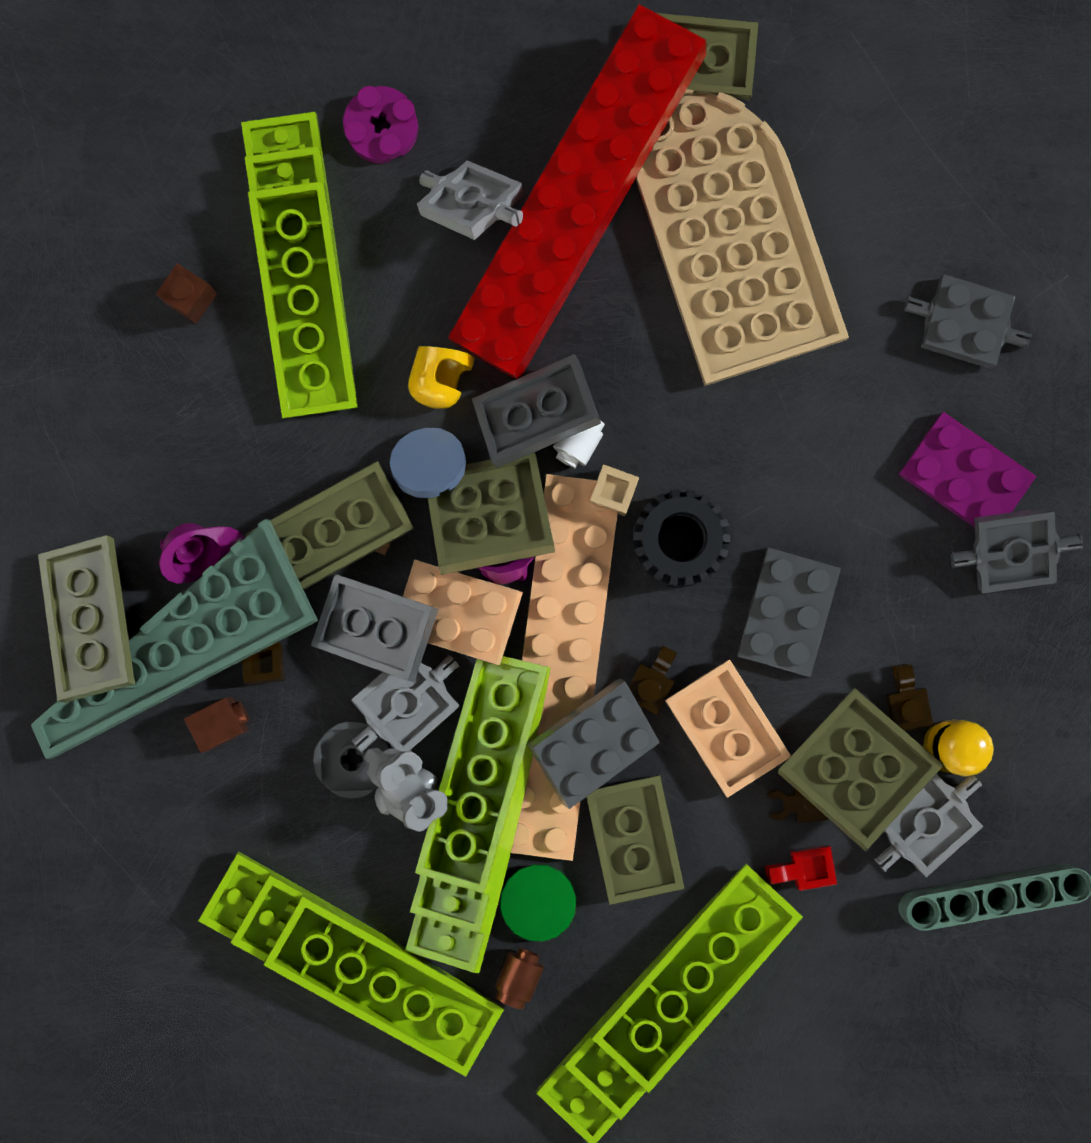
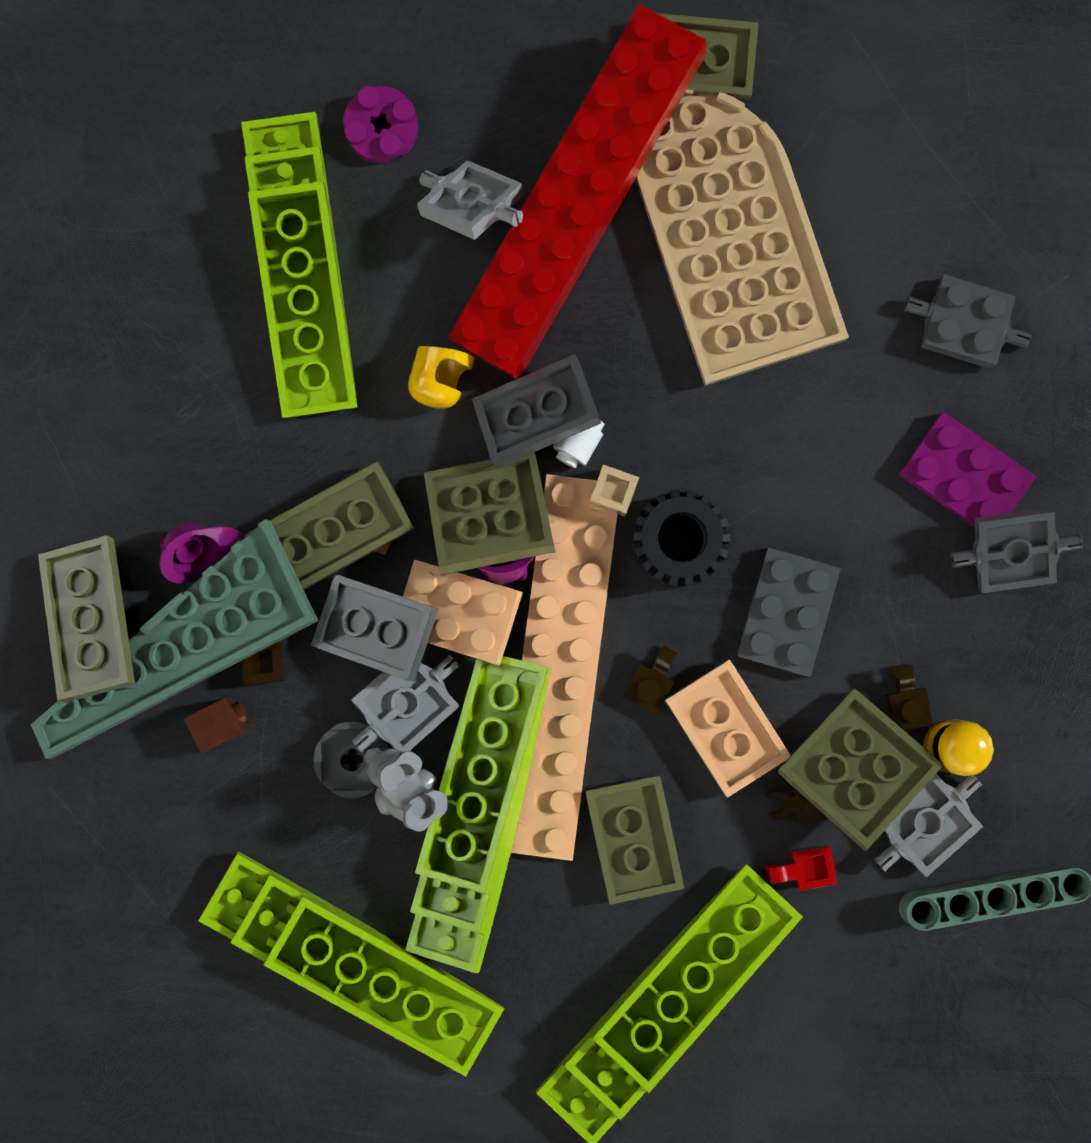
(186, 293): copper brick -> none
(428, 462): sand blue tile -> none
(518, 978): copper brick -> none
(538, 902): green tile -> none
(593, 743): dark grey plate -> none

